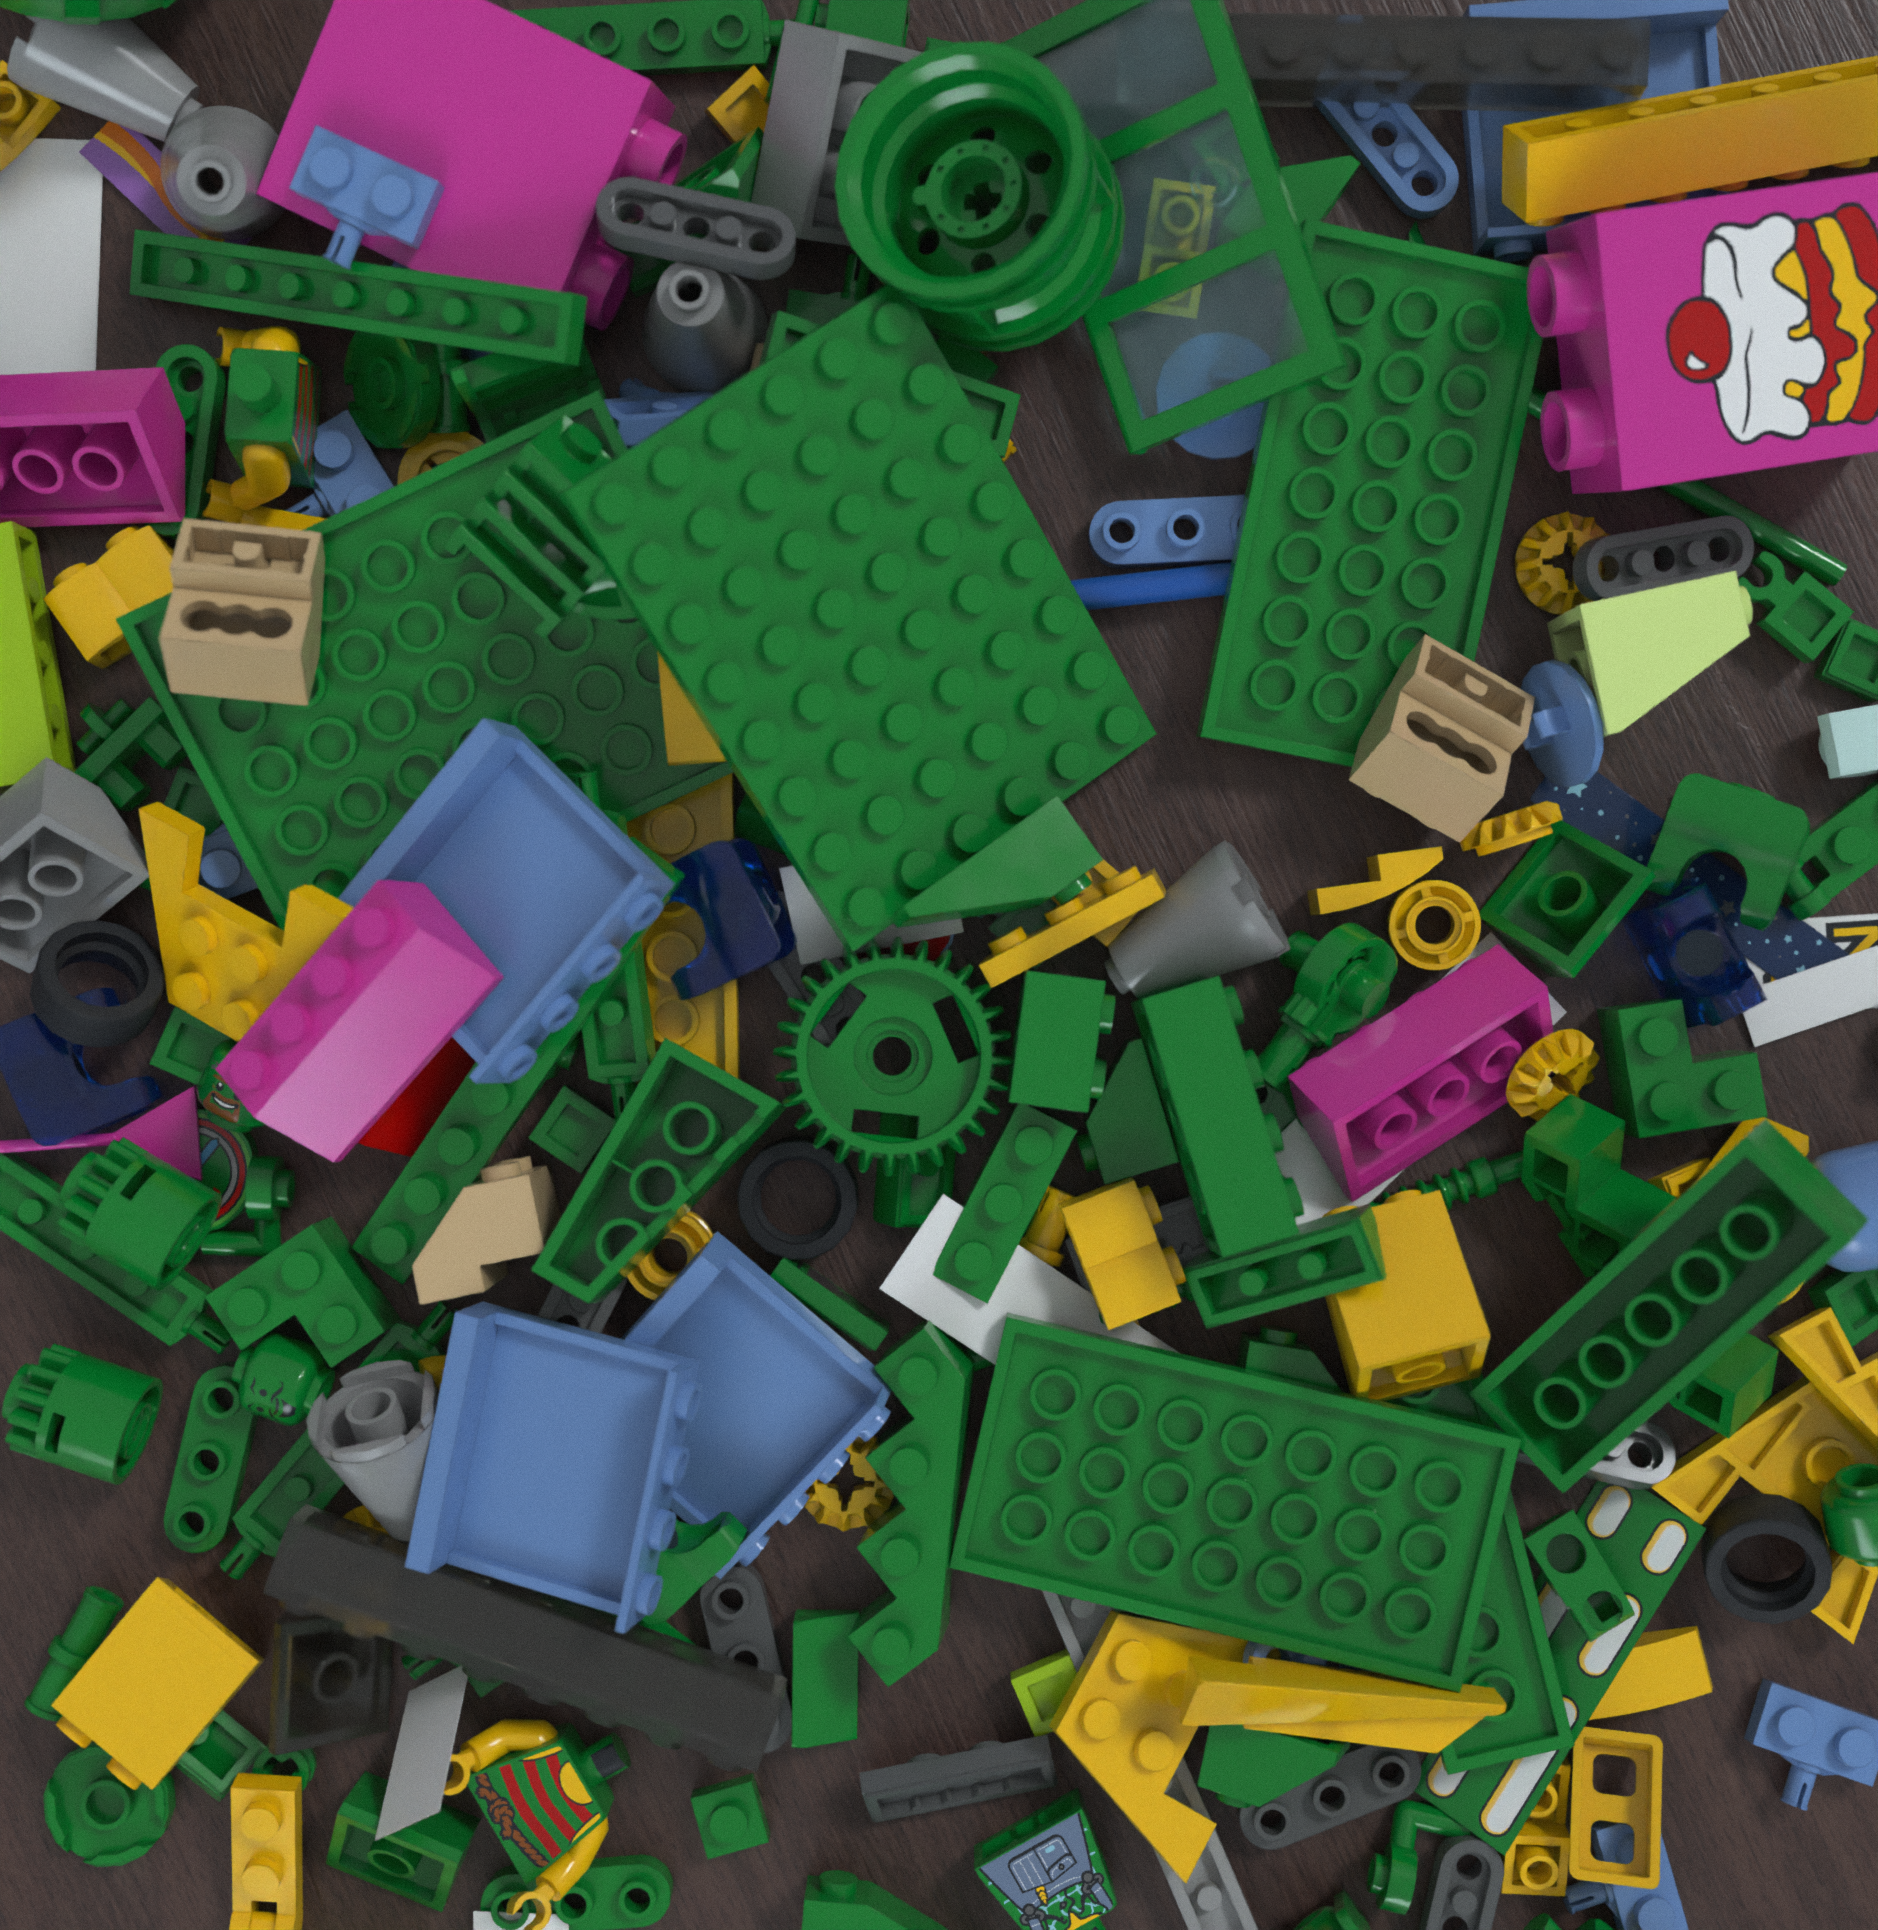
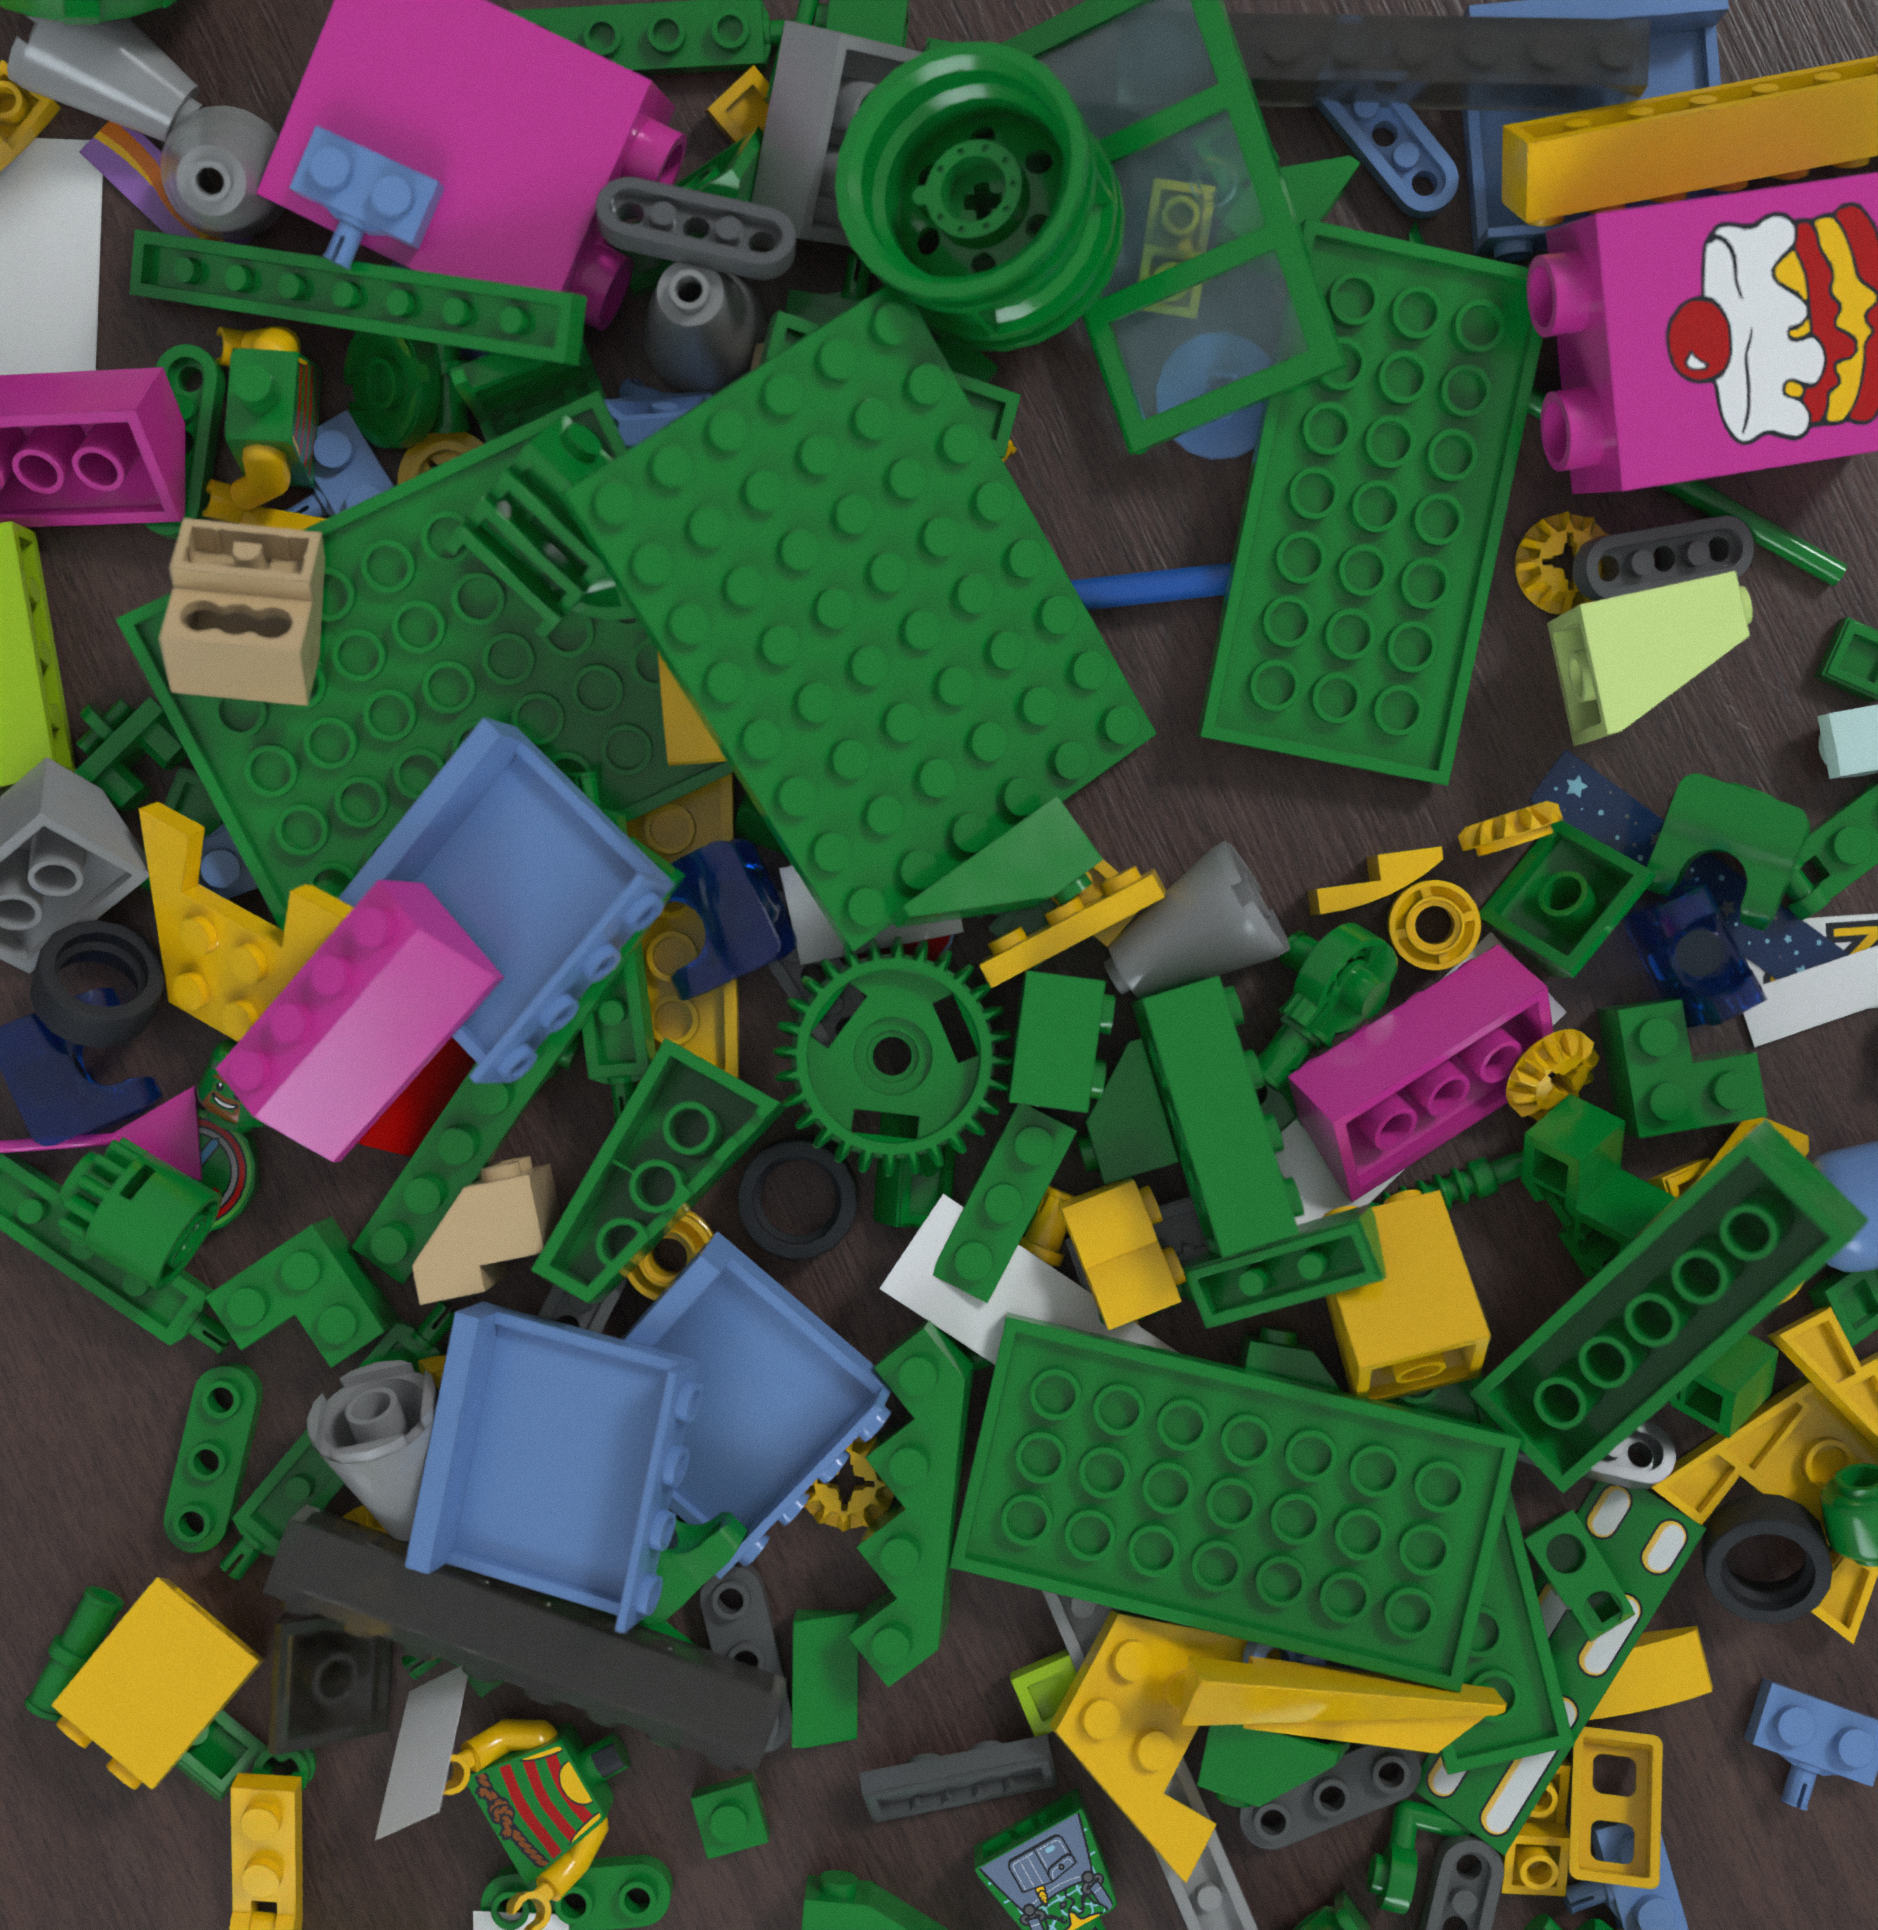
(82, 1413): green gear -> none
(100, 1814): green tile -> none
(120, 581): yellow brick -> none
(186, 1046): green plate -> none
(267, 1192): green plate -> none
(282, 1378): green head -> none
(411, 1862): green slope -> none
(573, 1129): green plate -> none
(831, 1302): green tile -> none
(1153, 533): medium blue plate -> none
(1442, 739): tan piece -> none
(1564, 724): medium blue piece -> none
(1798, 612): green plate -> none

